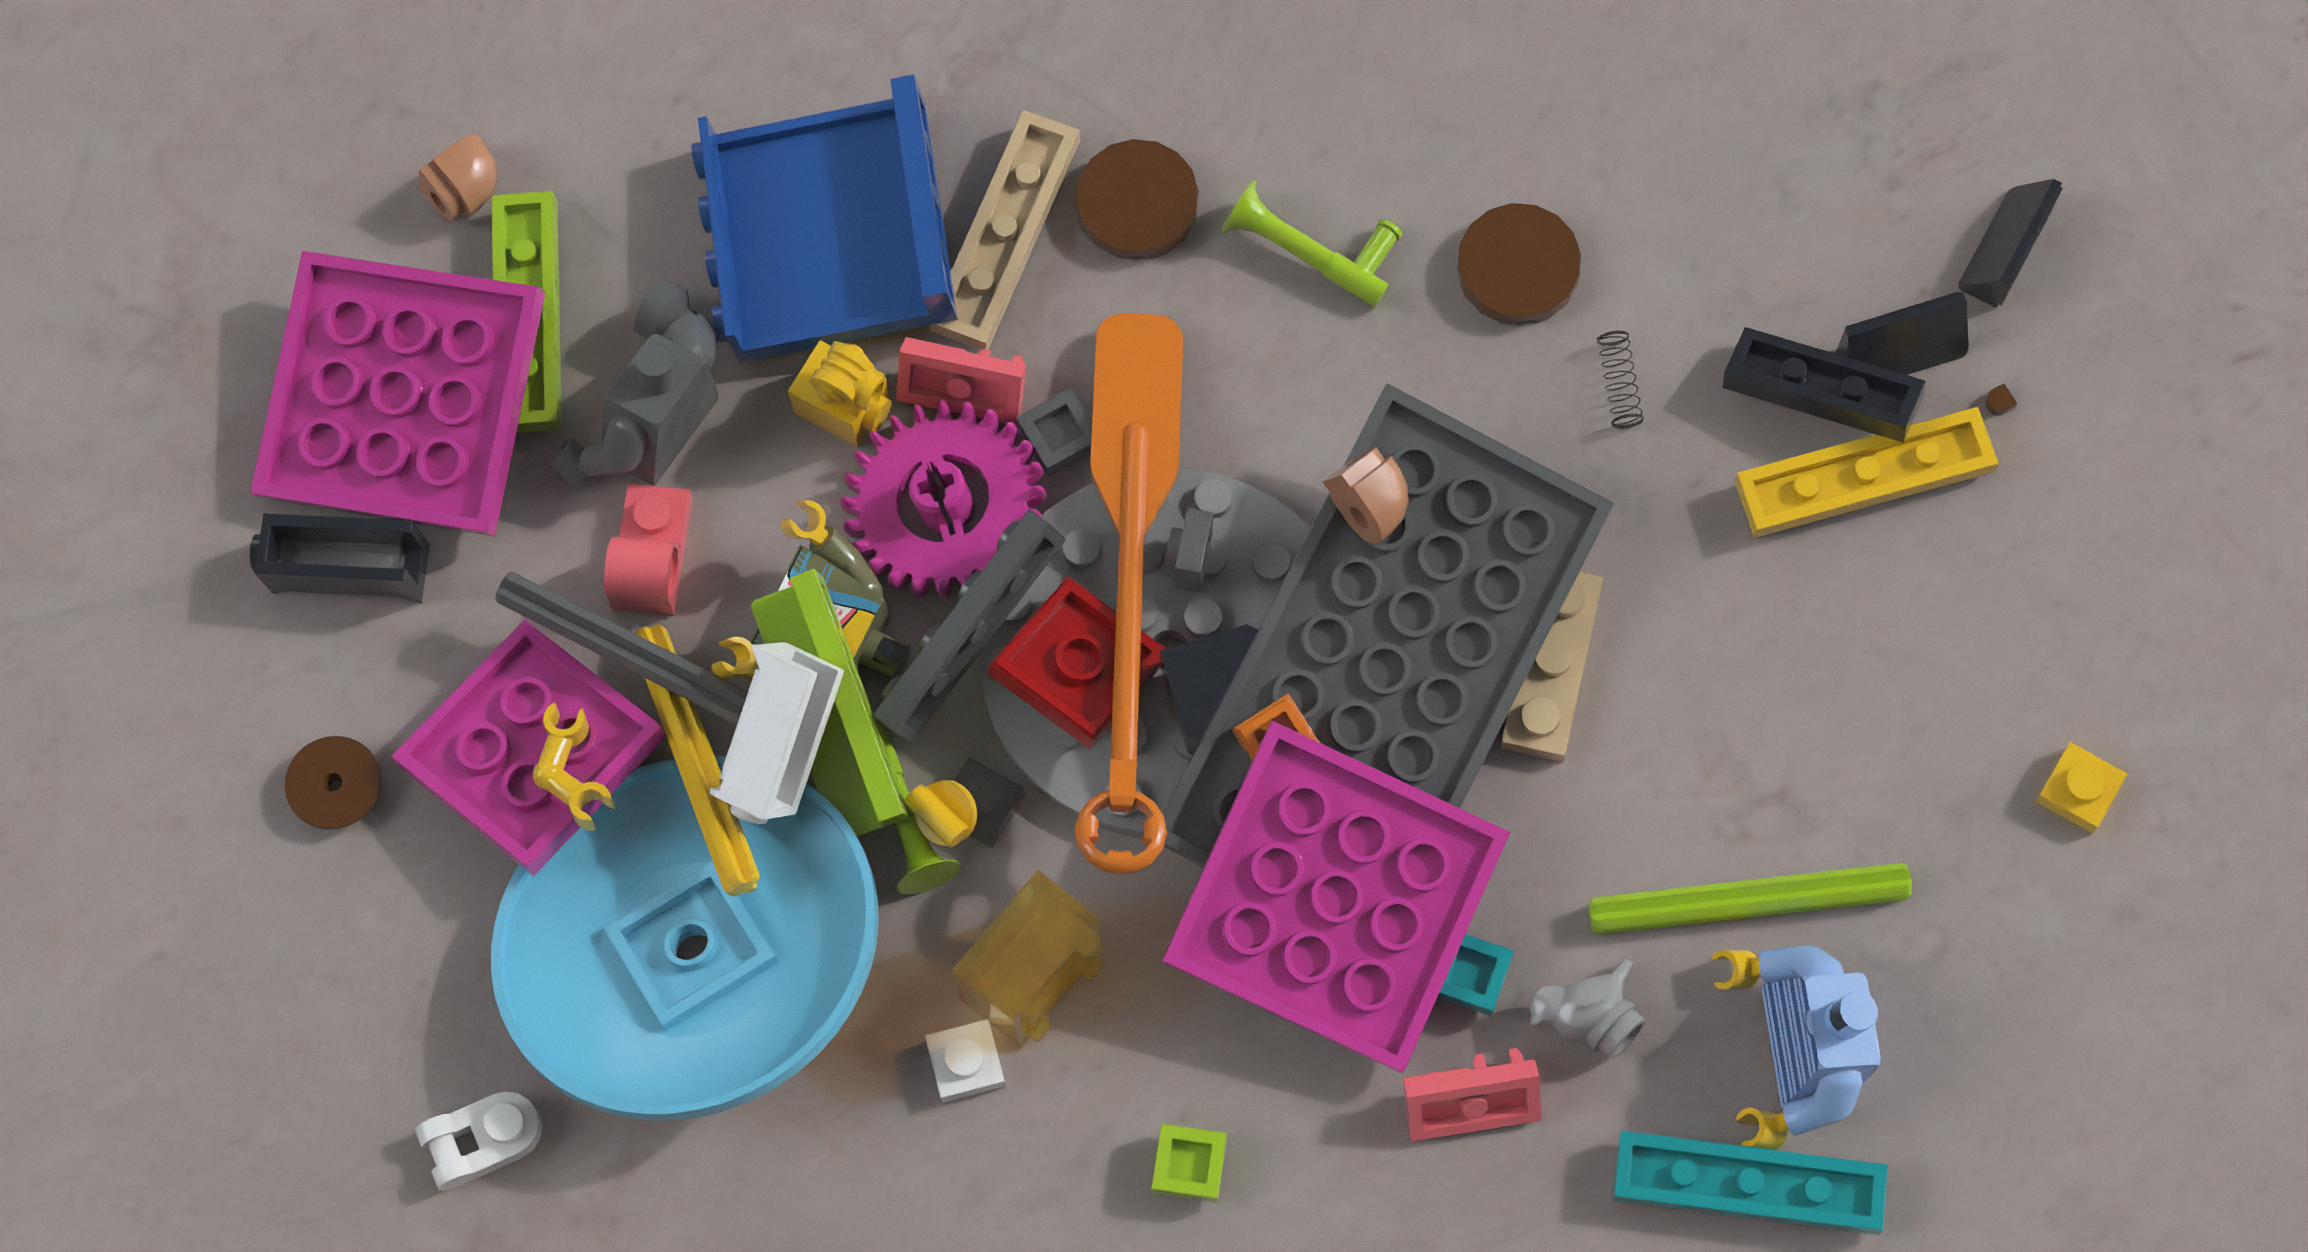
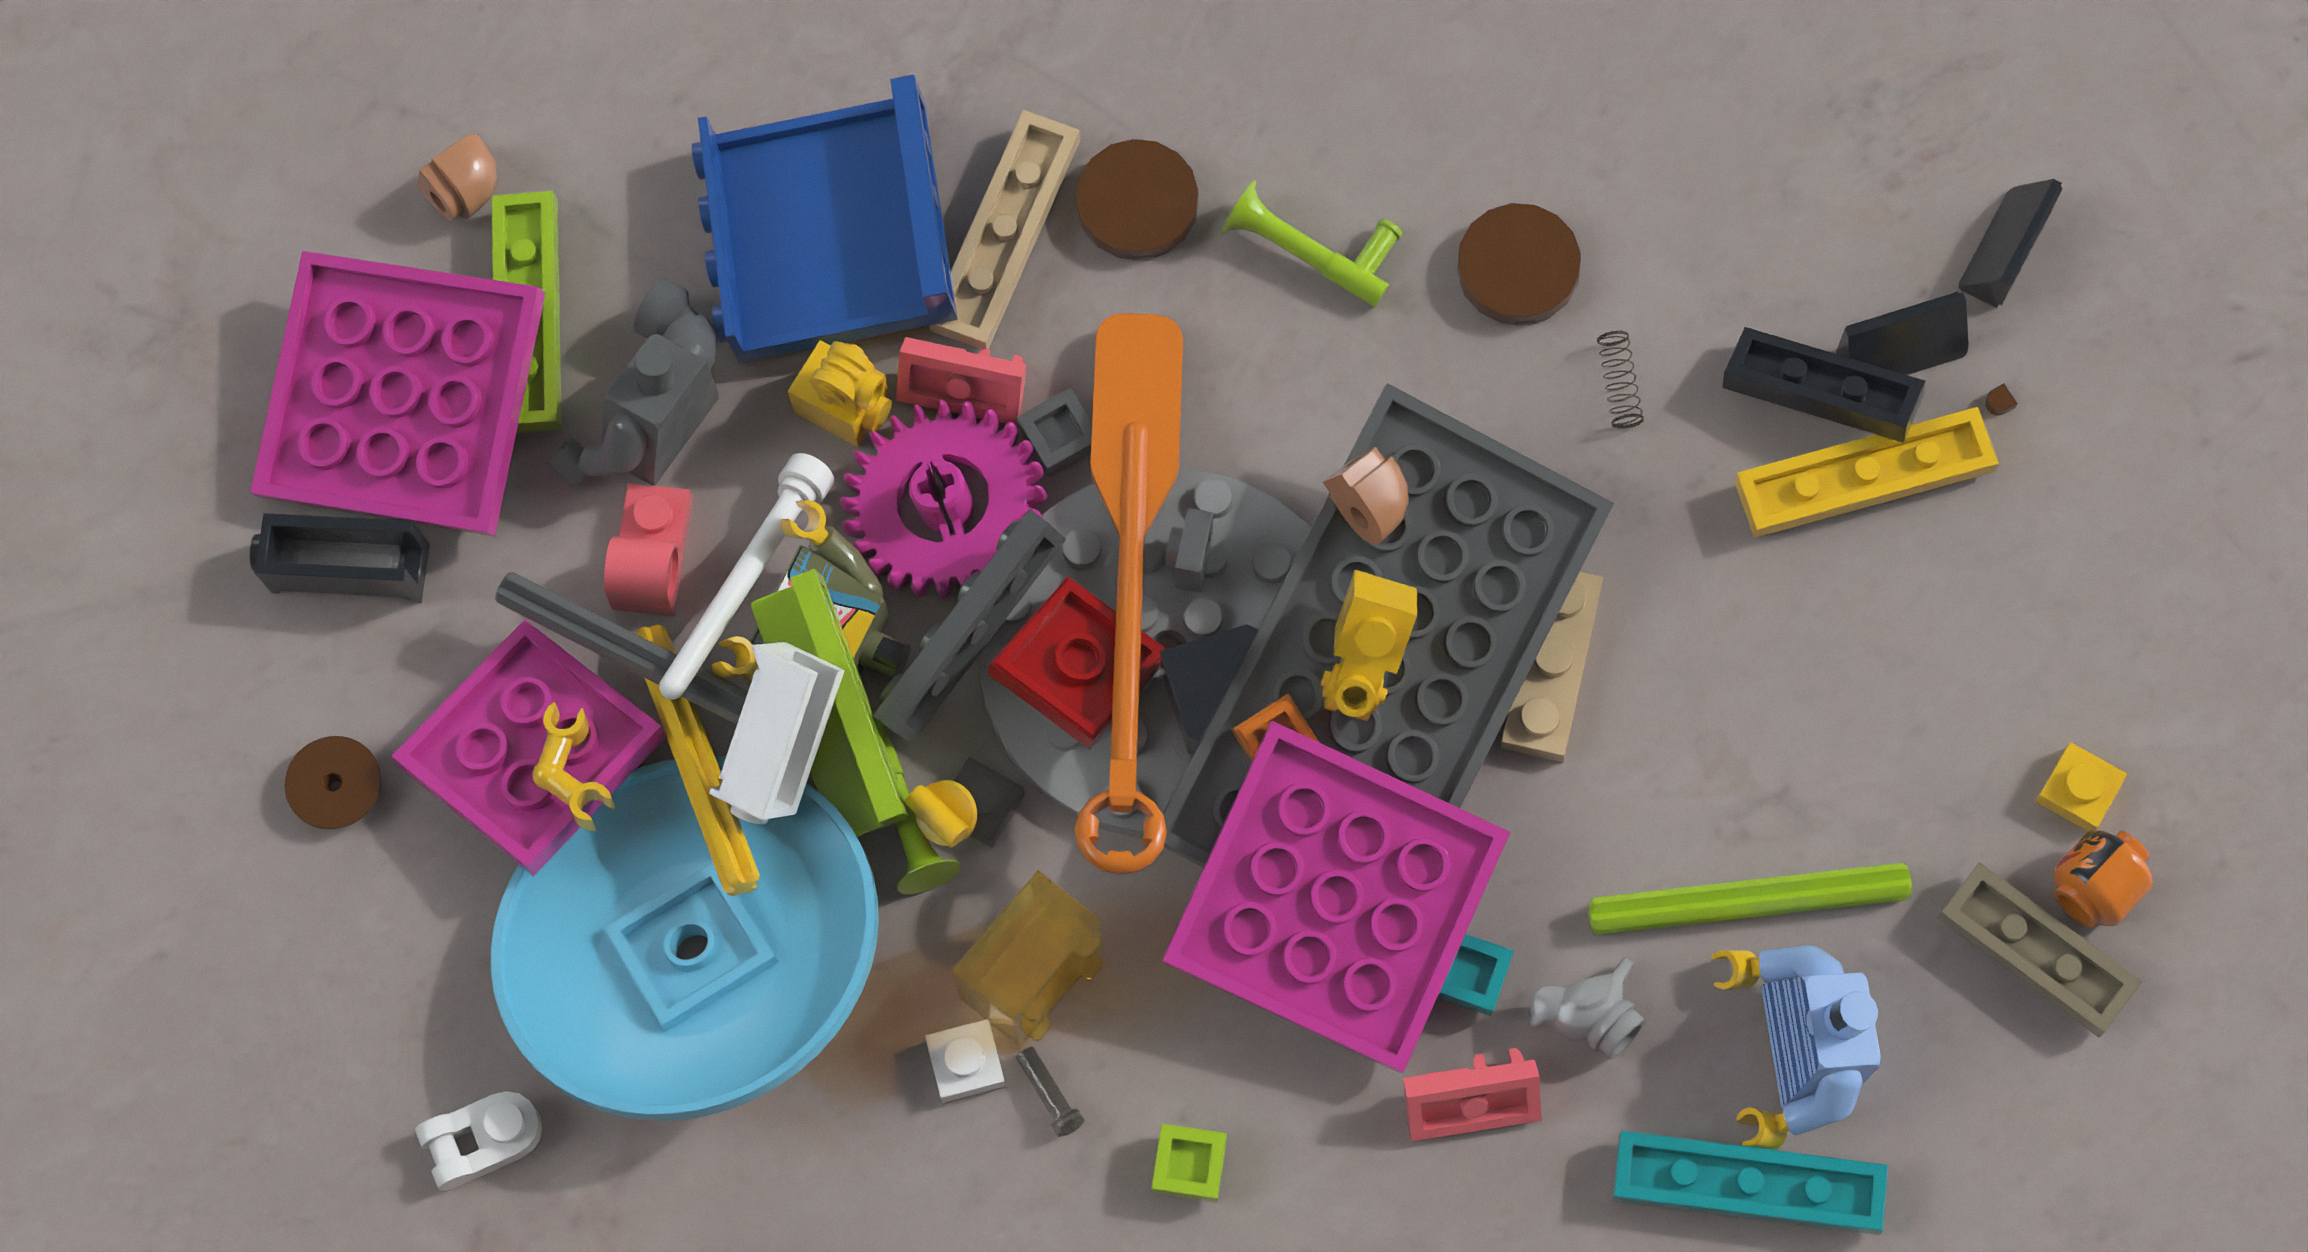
(800, 479): none -> white piece
(1064, 1118): none -> clear smoke piece
(1369, 640): none -> yellow brick
(2039, 950): none -> dark tan plate
(2102, 878): none -> orange head

